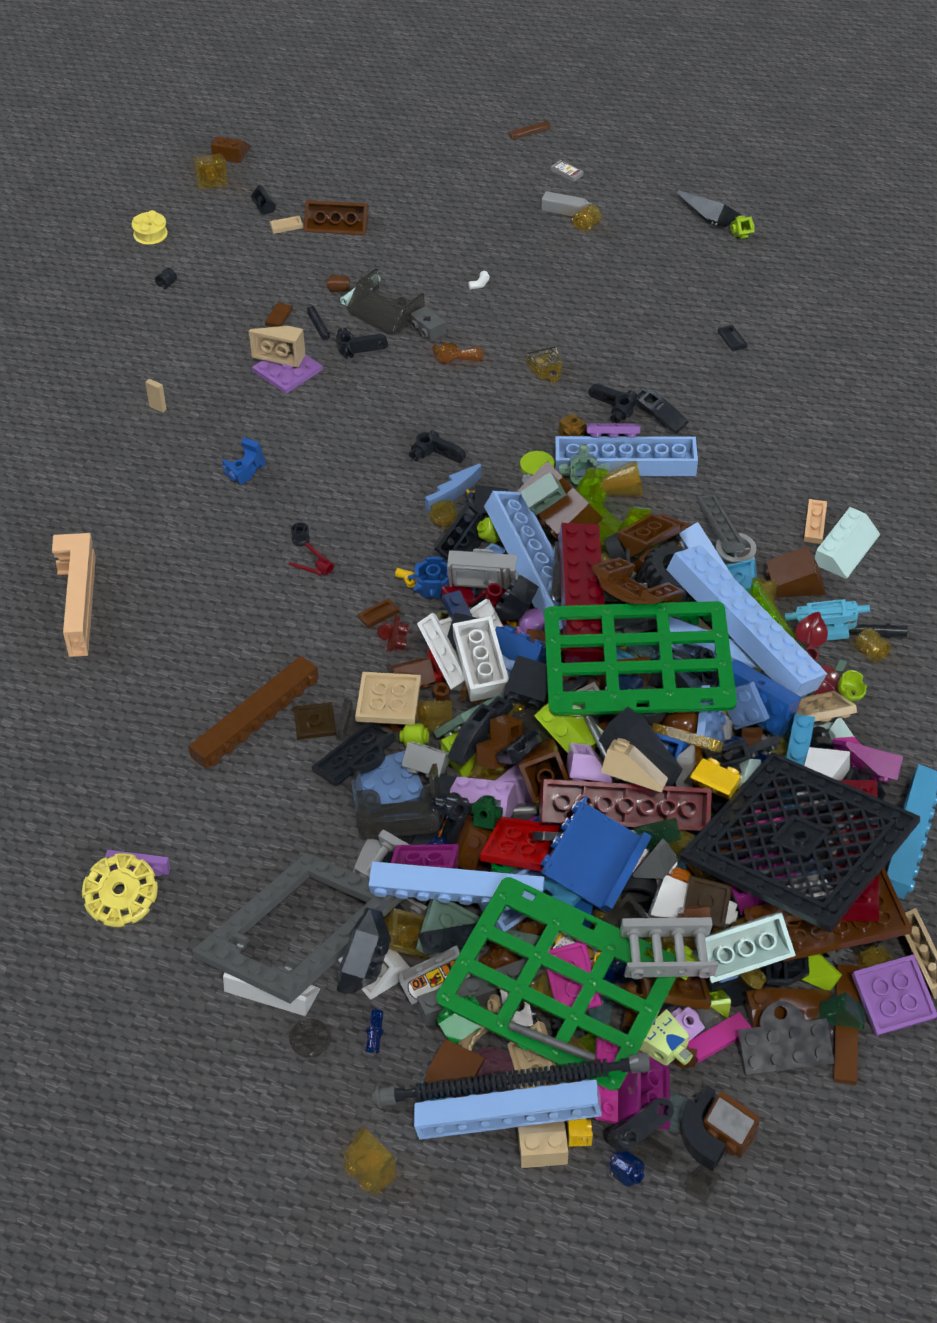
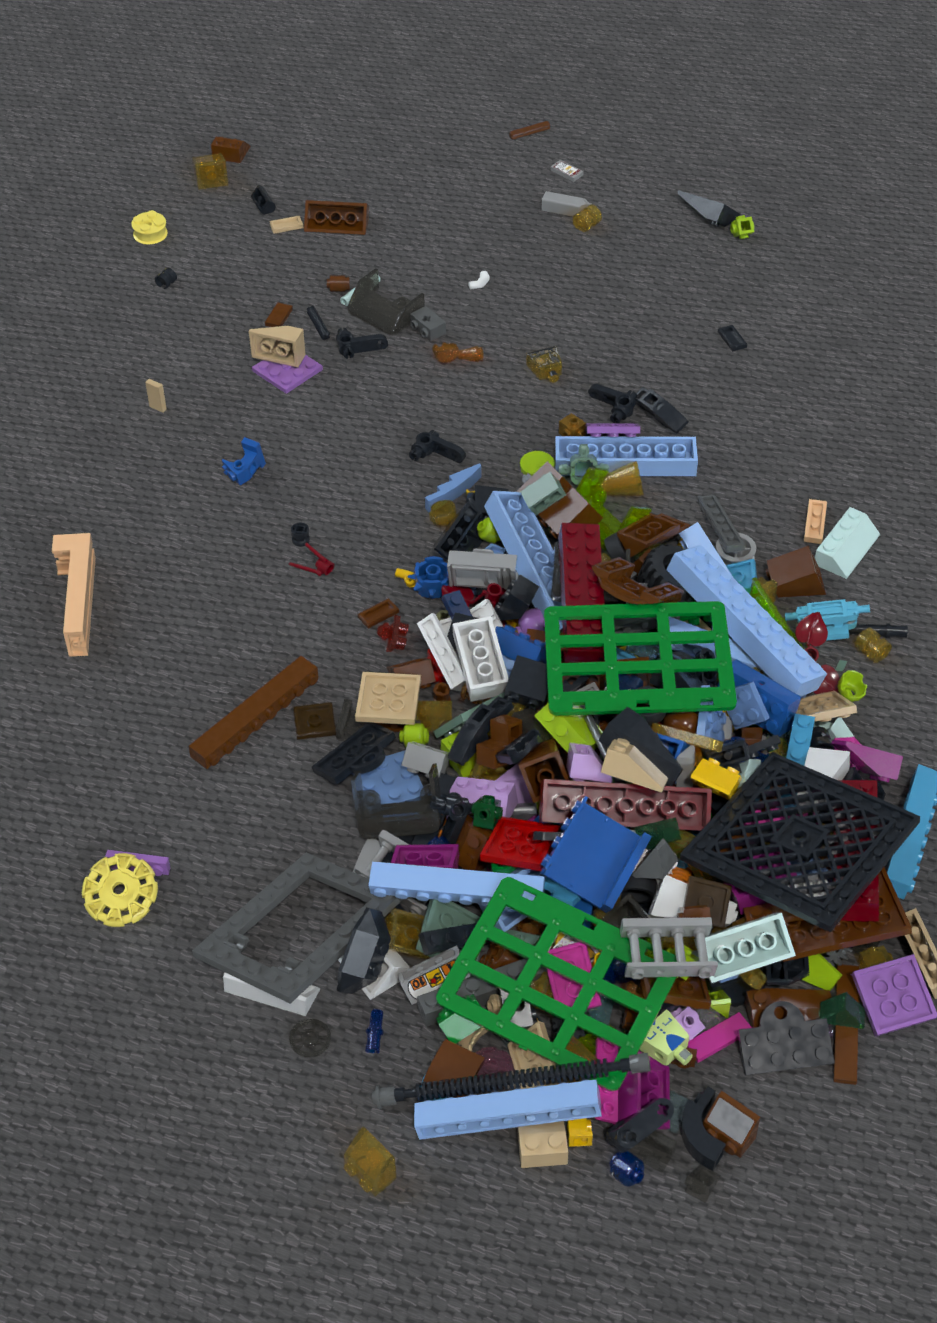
(550, 1041): flat silver bar -> none

